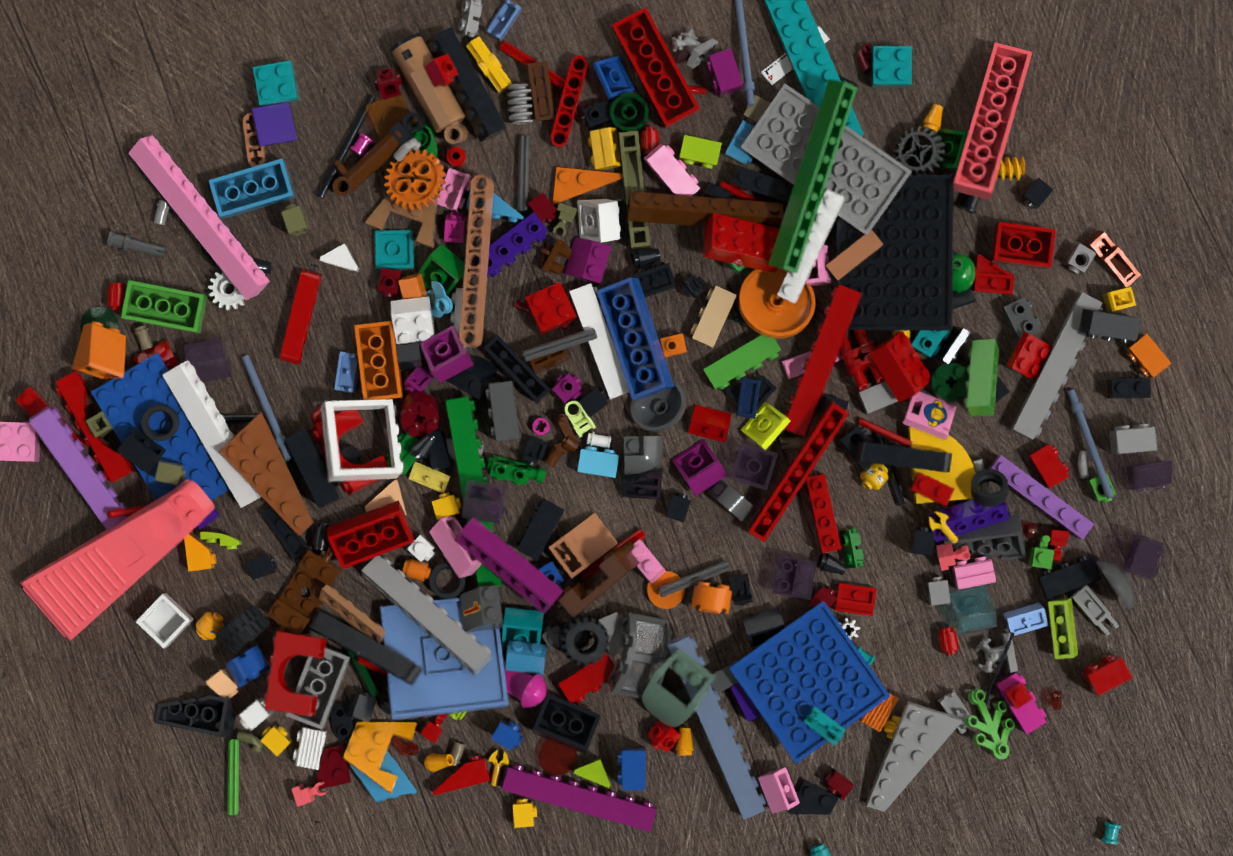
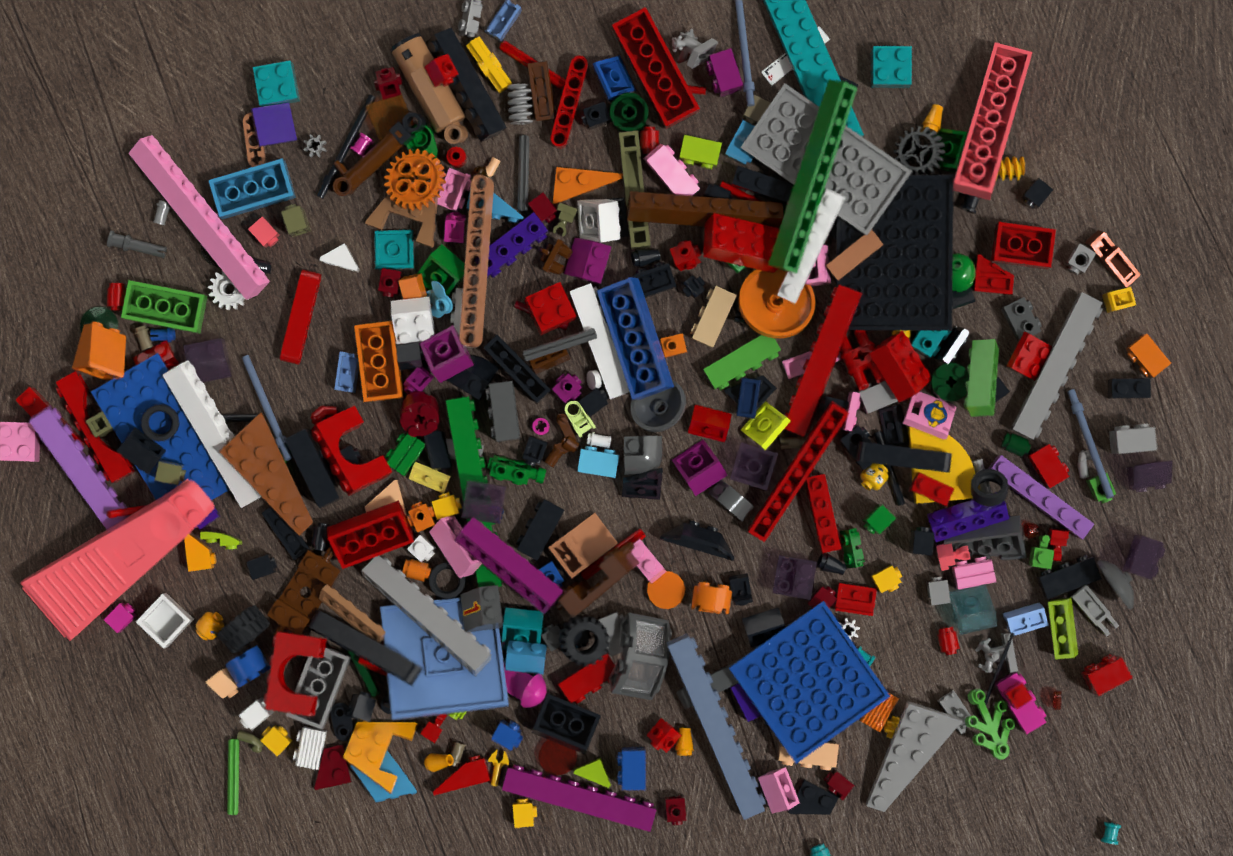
(120, 617): none -> dark pink brick
(163, 334): none -> blue pin
(204, 714): black wedge -> none
(264, 232): none -> coral brick
(306, 795): coral piece -> none
(310, 144): none -> light grey gear
(331, 446): white window -> none
(405, 749): clear red arm -> none
(412, 143): light grey arm -> none
(414, 519): none -> orange brick
(423, 446): black cone -> none
(489, 170): none -> arm
(594, 379): none -> white tile
(605, 148): yellow brick -> none
(664, 704): sand green slope -> none
(673, 803): none -> dark red brick
(678, 507): black brick -> none
(686, 255): none -> red brick
(693, 578): dark grey axle -> none
(699, 539): none -> black wedge
(824, 726): teal hinge -> none
(824, 756): none -> light nougat brick
(854, 404): none -> bright pink plate
(863, 58): dark red arm -> none
(878, 519): none -> green brick
(886, 433): red bar -> none
(887, 579): none -> yellow brick
(893, 426): none -> black slope
(943, 527): yellow bar -> none
(1016, 444): none -> dark green brick
(1109, 326): black brick -> none

